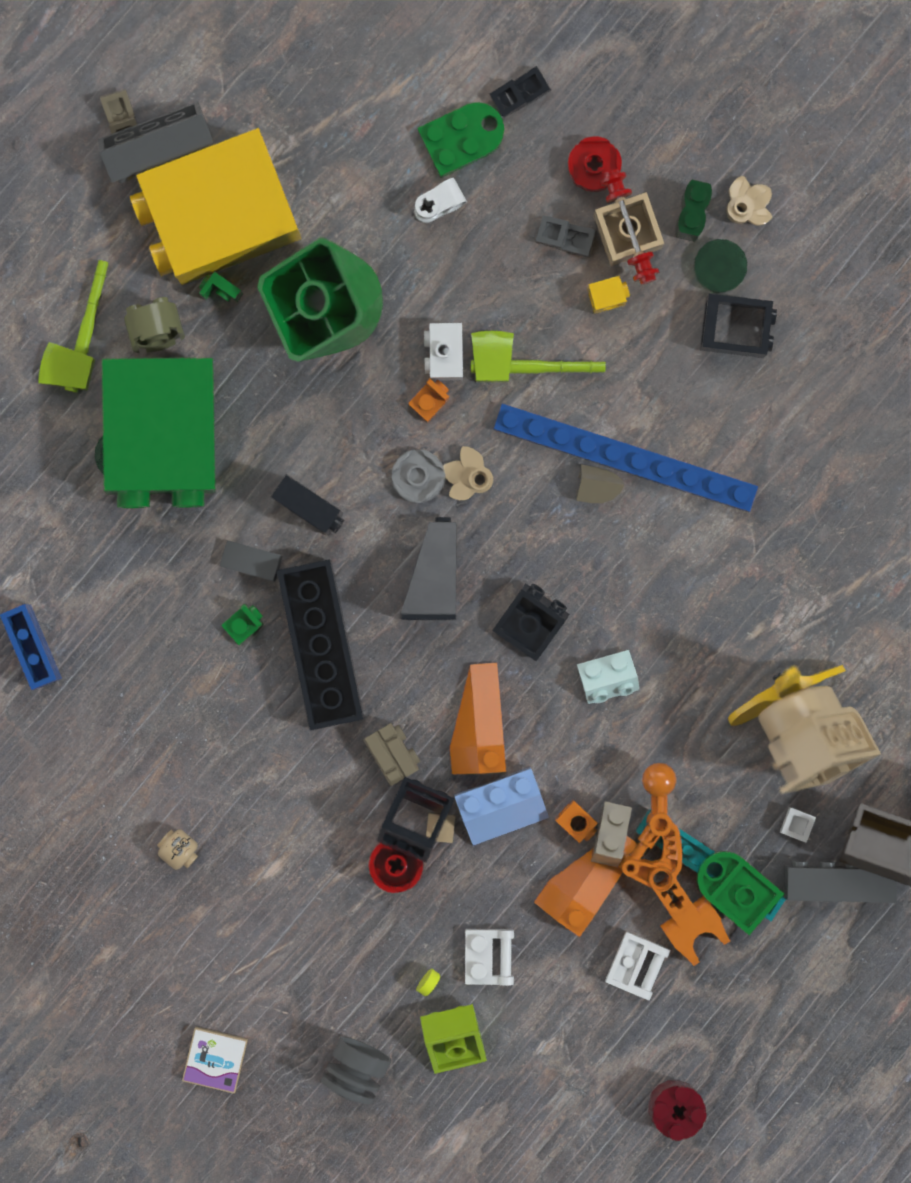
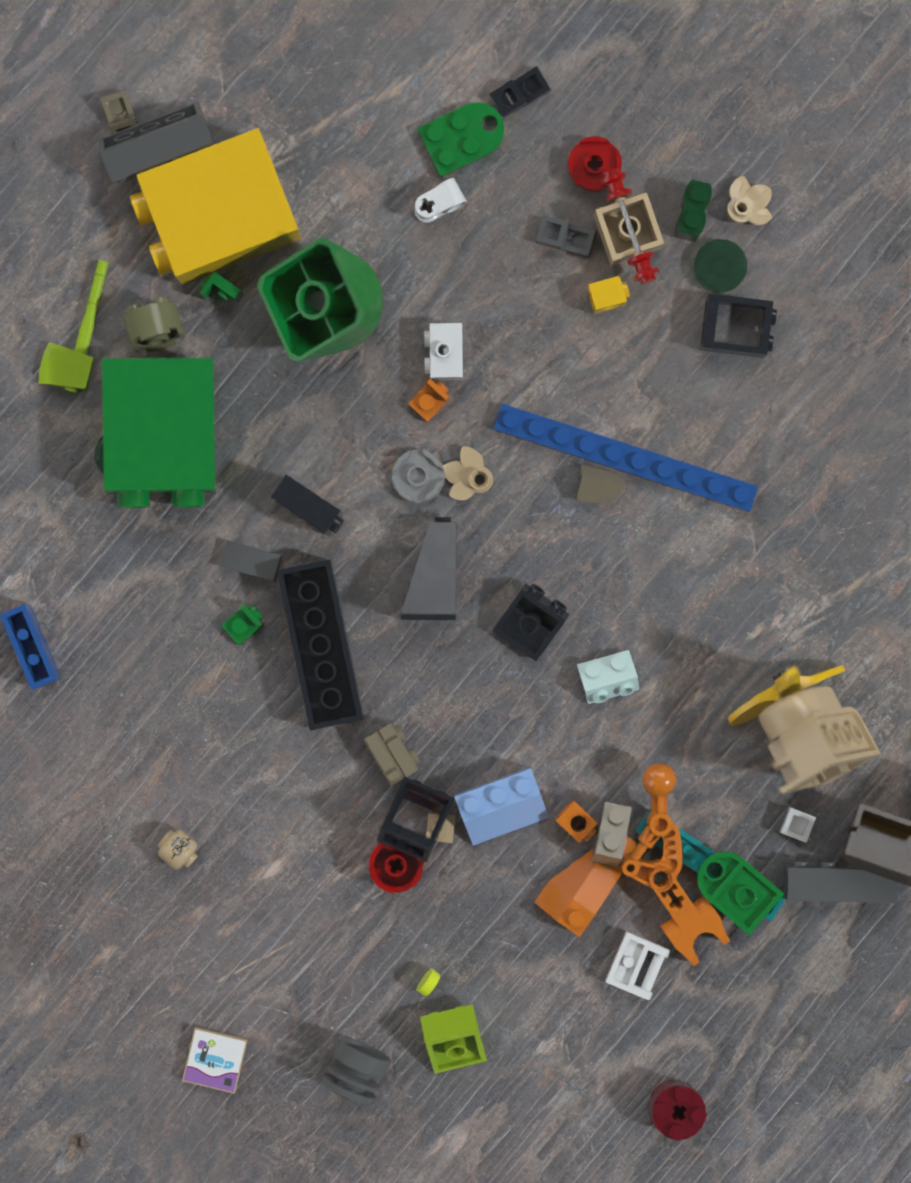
(478, 731): orange wedge -> none
(479, 957): white plate -> none
(493, 359): lime piece -> none

